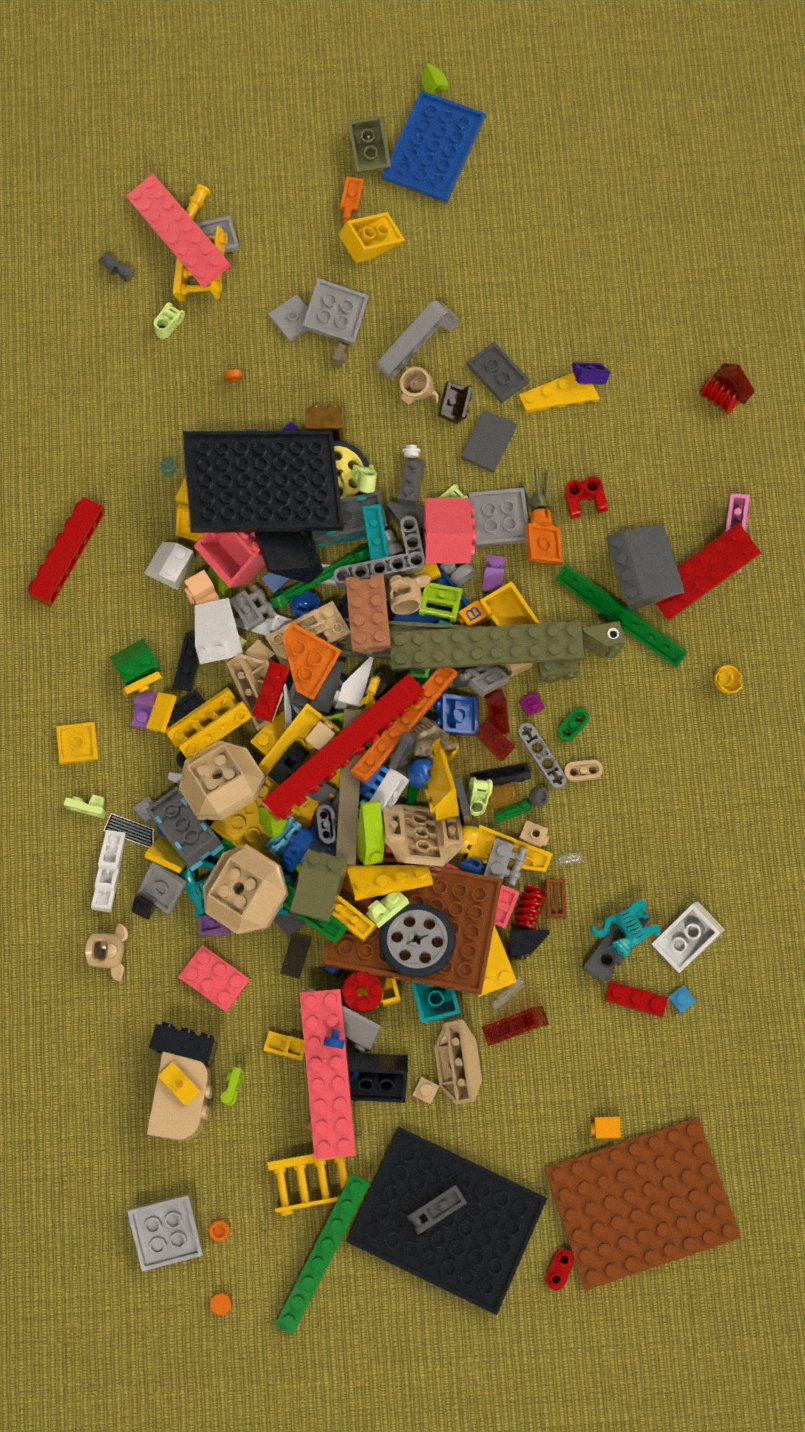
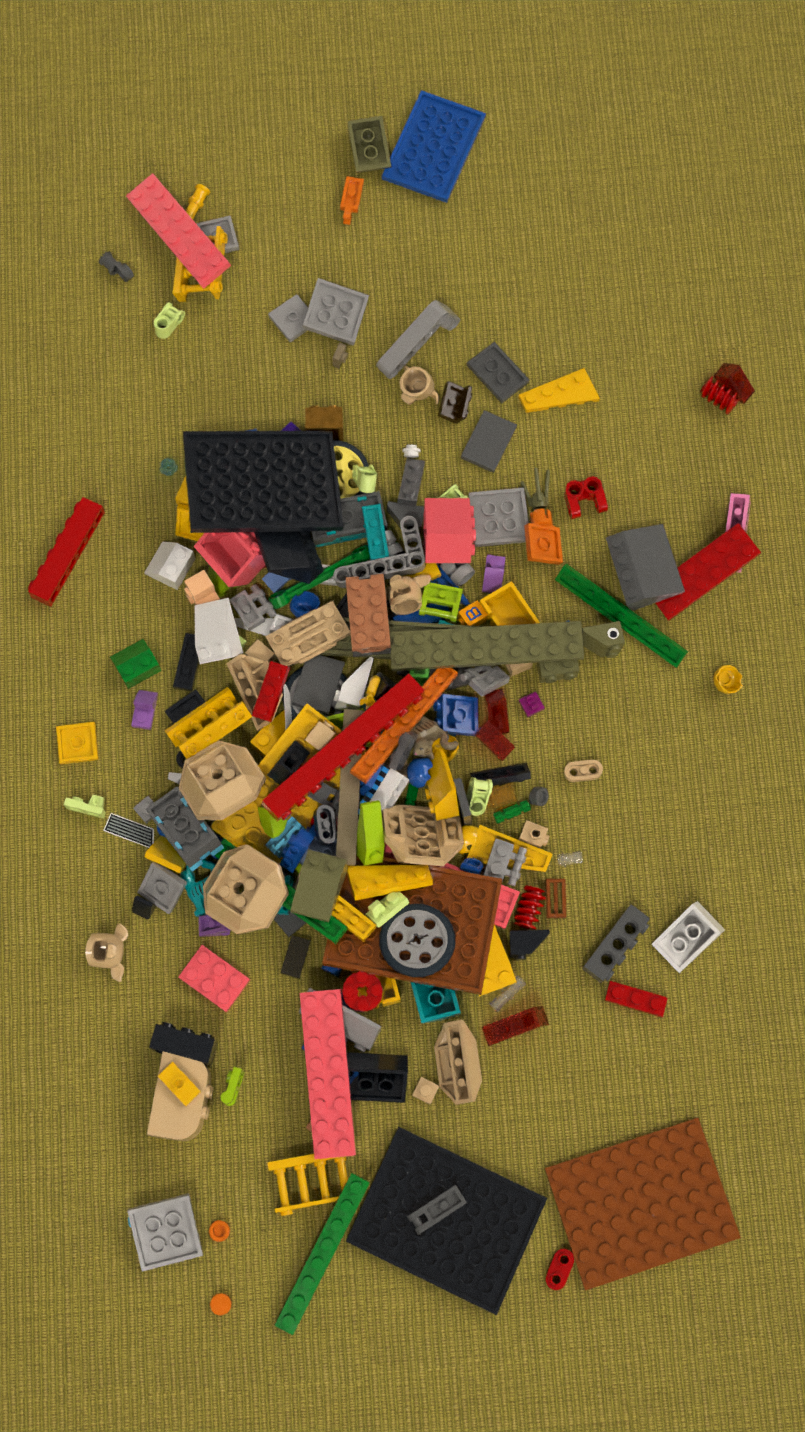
(108, 871): white slope -> none
(142, 684): yellow plate -> none
(161, 712): yellow tile -> none
(233, 375): orange tile -> none
(284, 1046): yellow slope -> none
(308, 659): orange plate -> none
(334, 1040): blue tile -> none
(370, 236): yellow slope -> none
(433, 80): lime brick -> none
(545, 754): light grey beam -> none
(573, 726): green plate -> none
(590, 373): dark purple slope -> none
(605, 1128): light orange brick -> none
(630, 926): teal animal -> none
(681, 999): dark azure plate -> none

